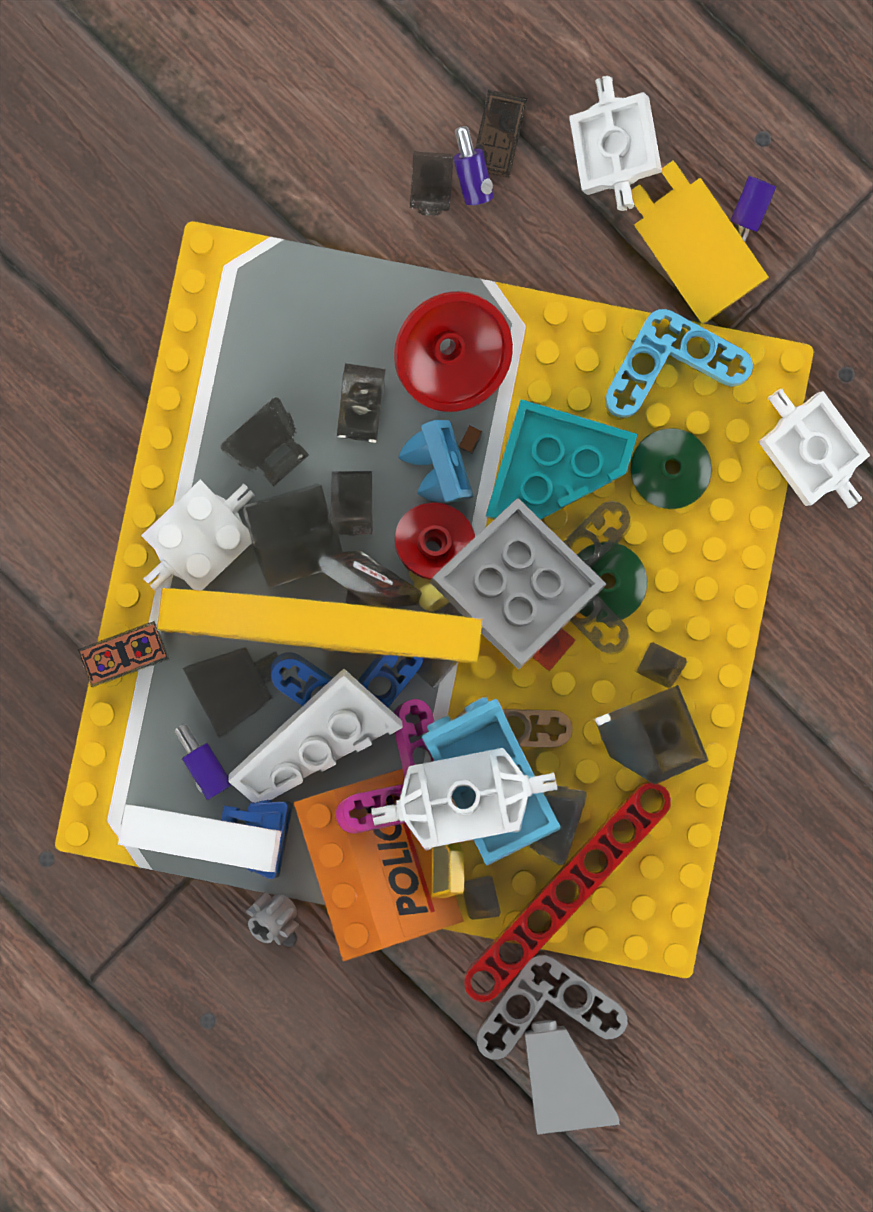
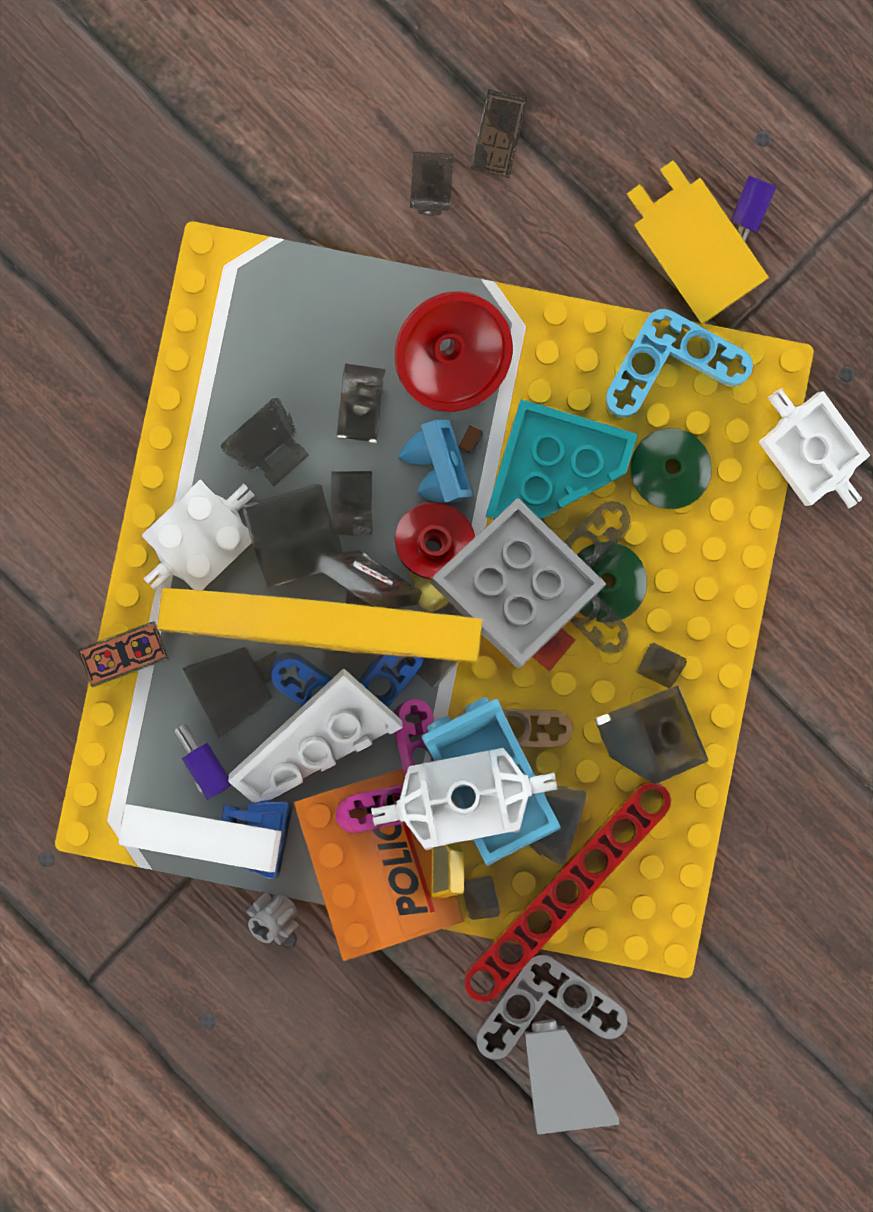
(472, 170): dark purple piece -> none
(615, 143): white plate -> none

